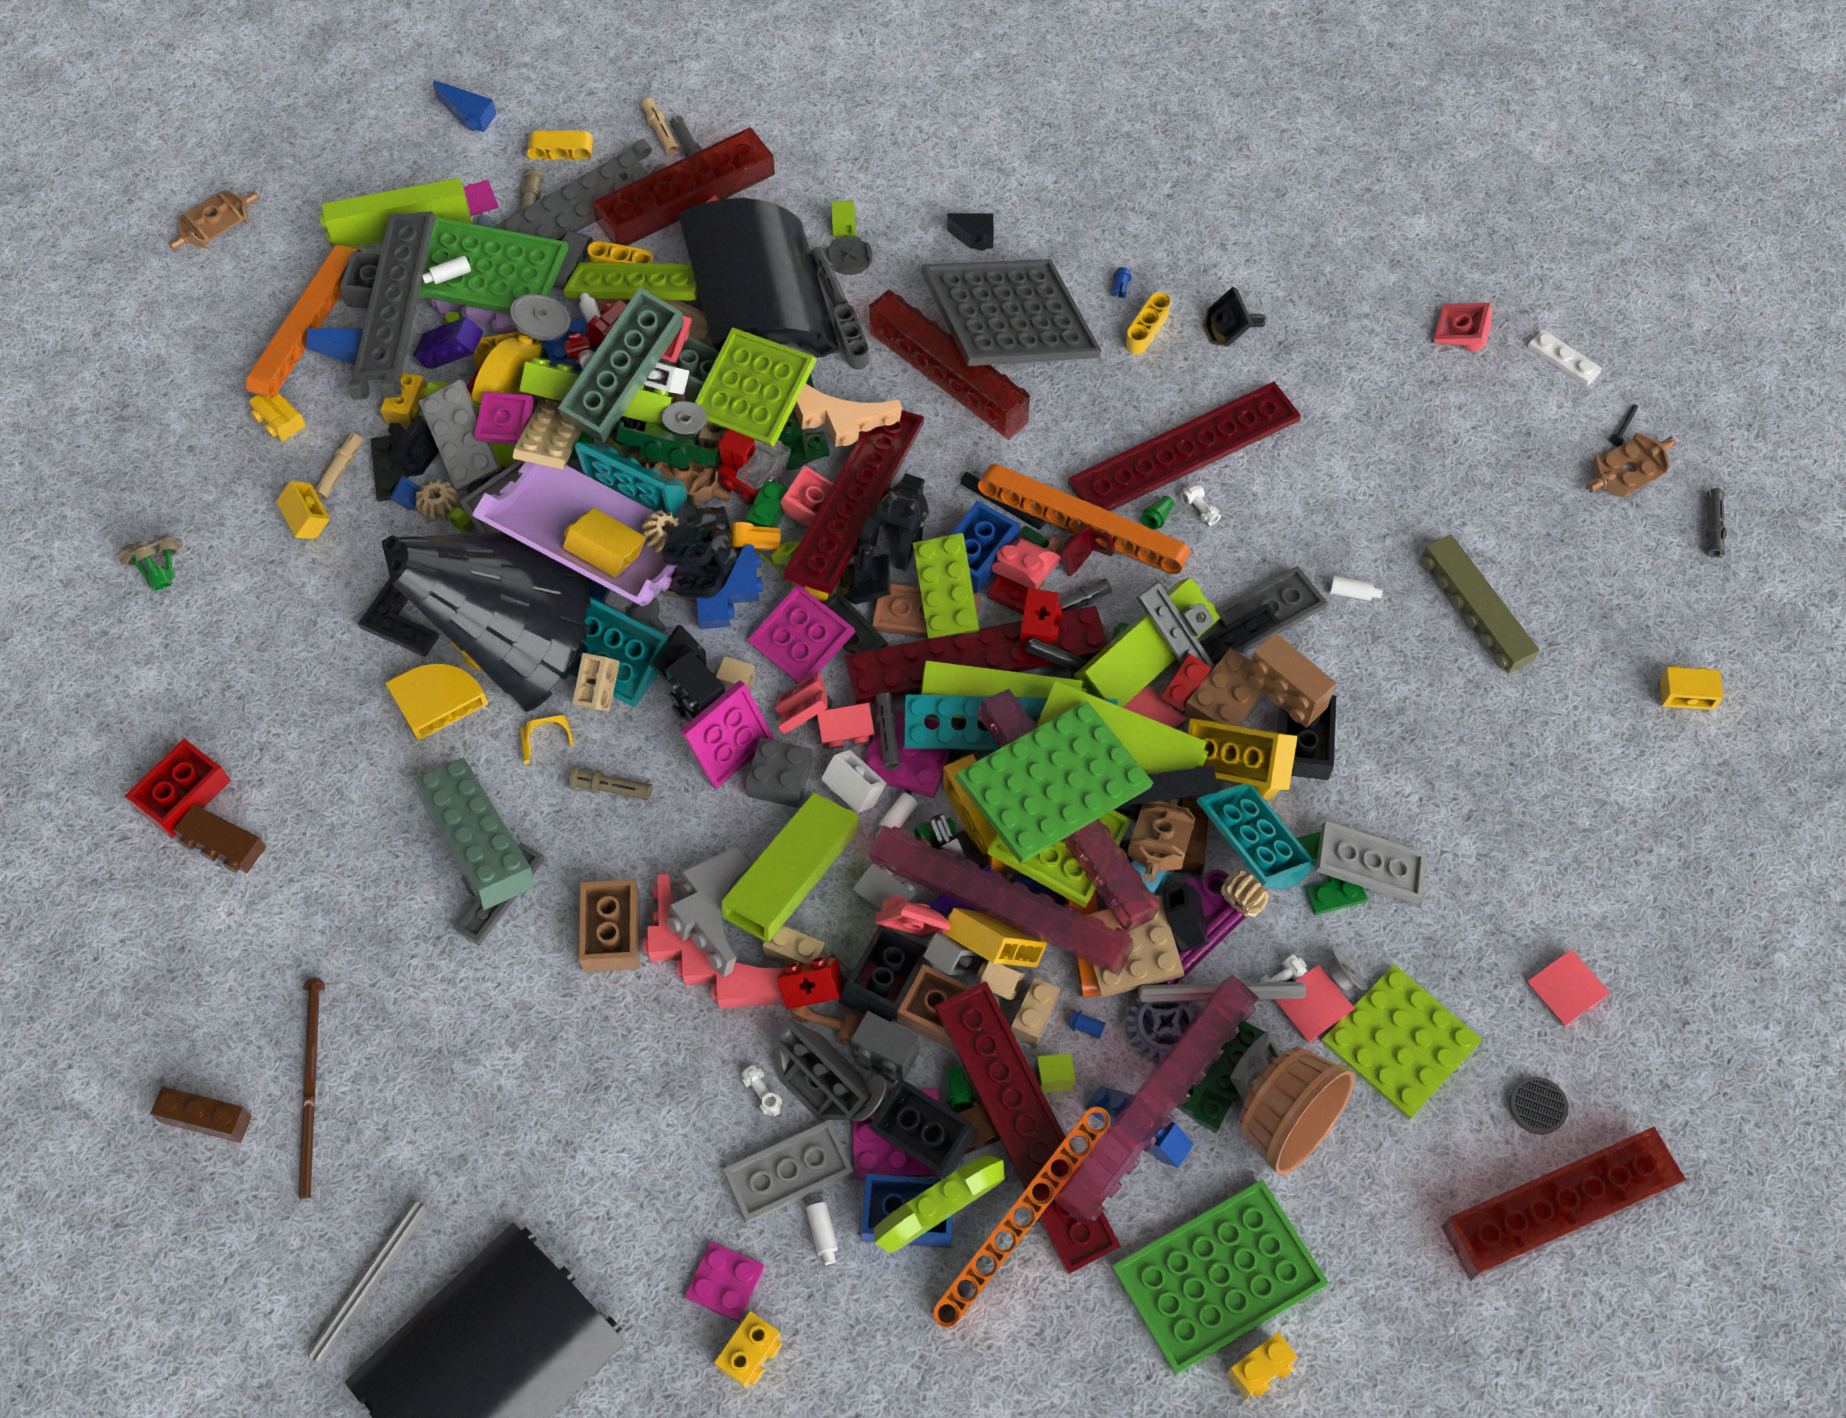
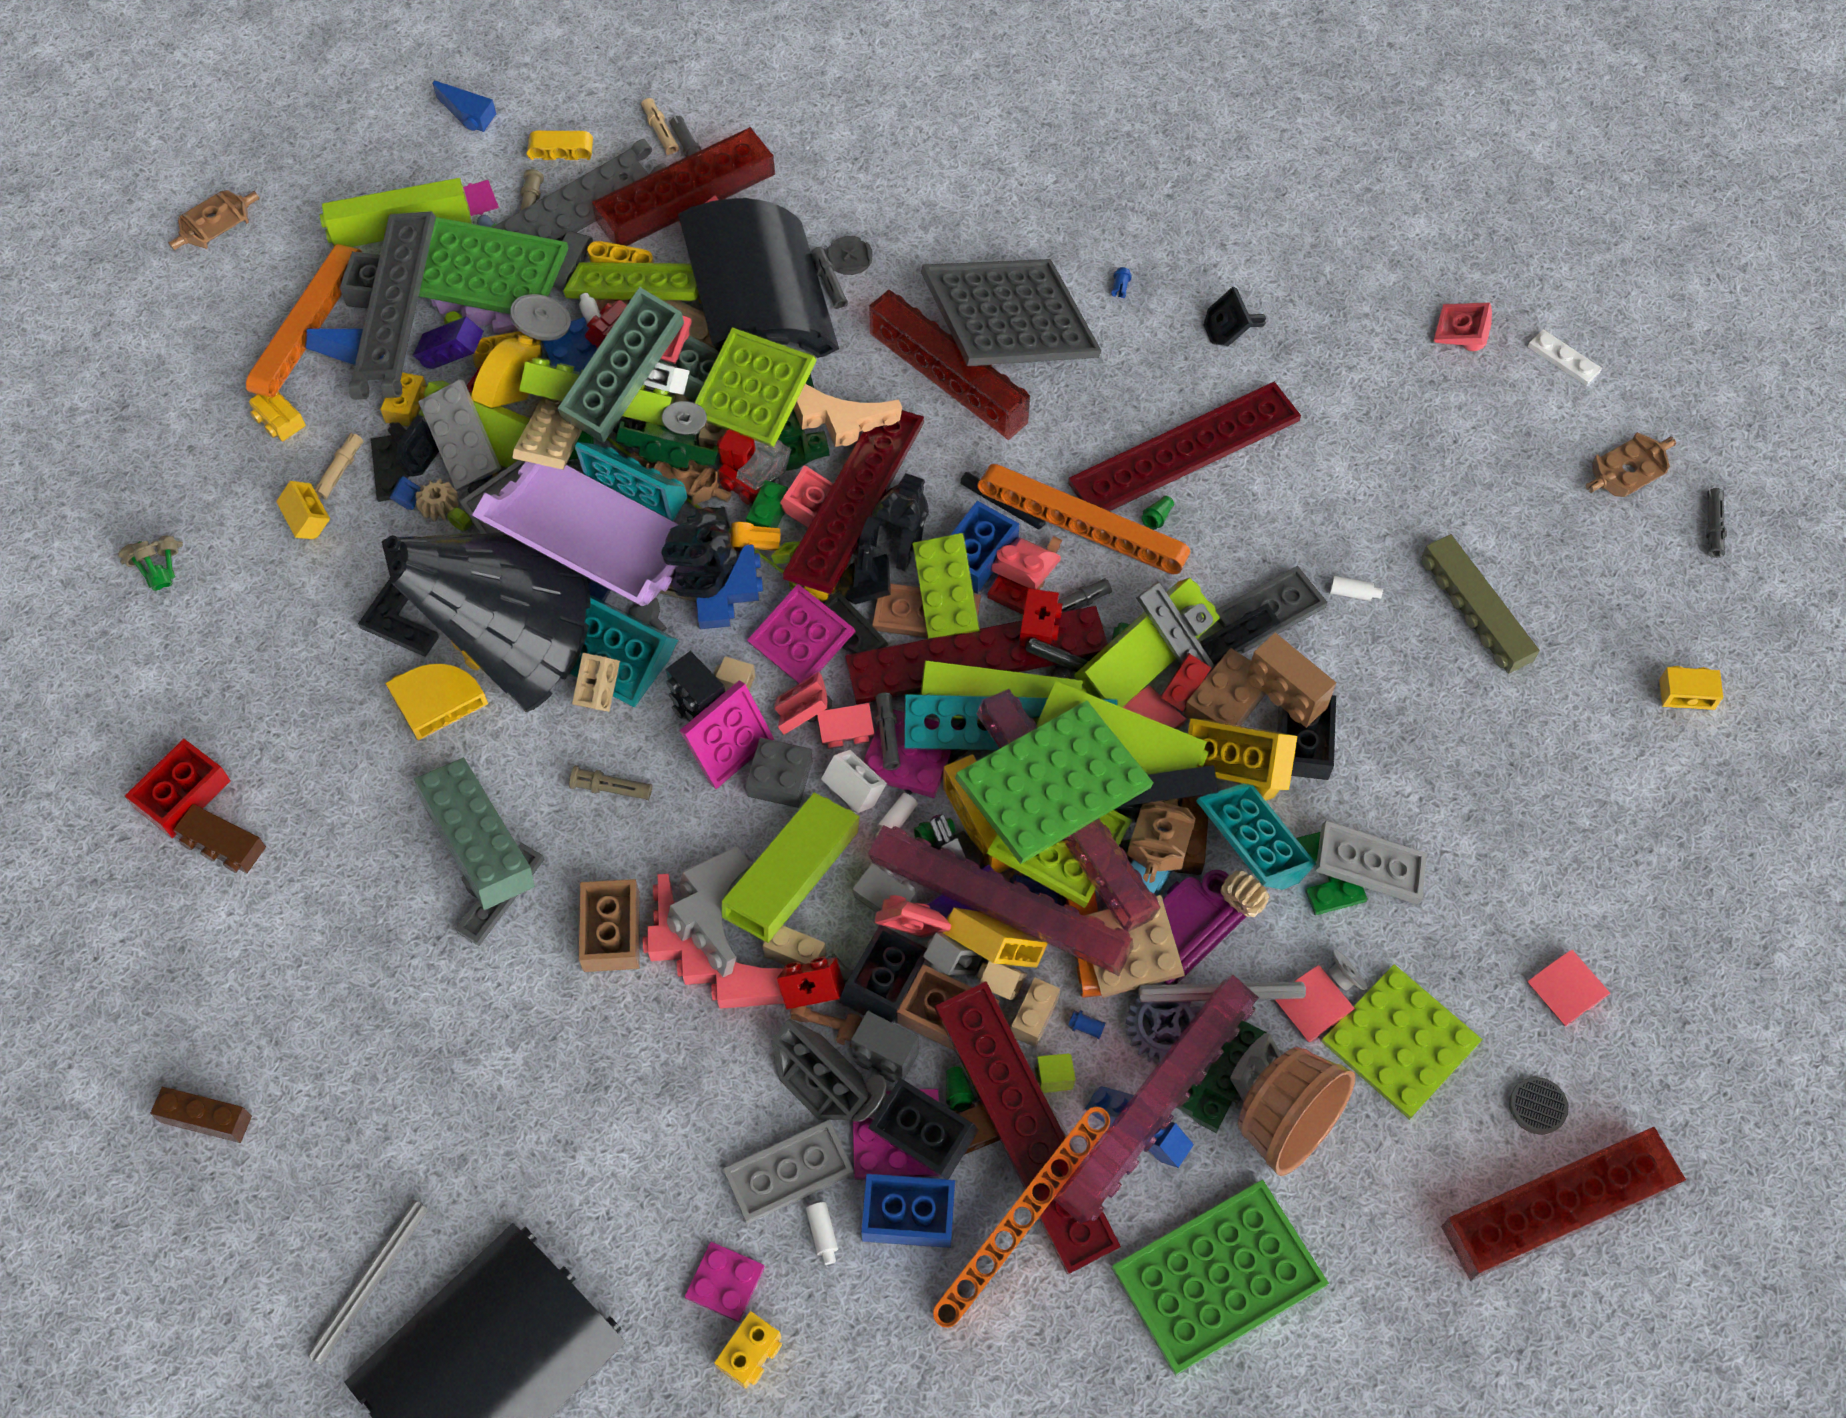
(313, 986): reddish brown bar -> none
(447, 270): white cylinder -> none
(503, 417): dark pink plate -> none
(526, 731): yellow helmet -> none
(576, 346): red gear -> none
(584, 357): white cylinder -> none
(603, 542): yellow brick -> none
(657, 528): tan gear -> none
(674, 648): black piece -> none
(770, 1101): white bar -> none
(843, 218): lime panel -> none
(851, 336): dark grey beam -> none
(938, 1203): lime brick -> none
(972, 229): black slope -> none
(1034, 537): dark green tile -> none
(1081, 545): dark red piece -> none
(1147, 323): yellow beam -> none
(1185, 915): black slope -> none
(1194, 495): white bar -> none
(1262, 1365): yellow brick -> none
(1294, 969): white bar -> none
(1617, 439): black piece -> none

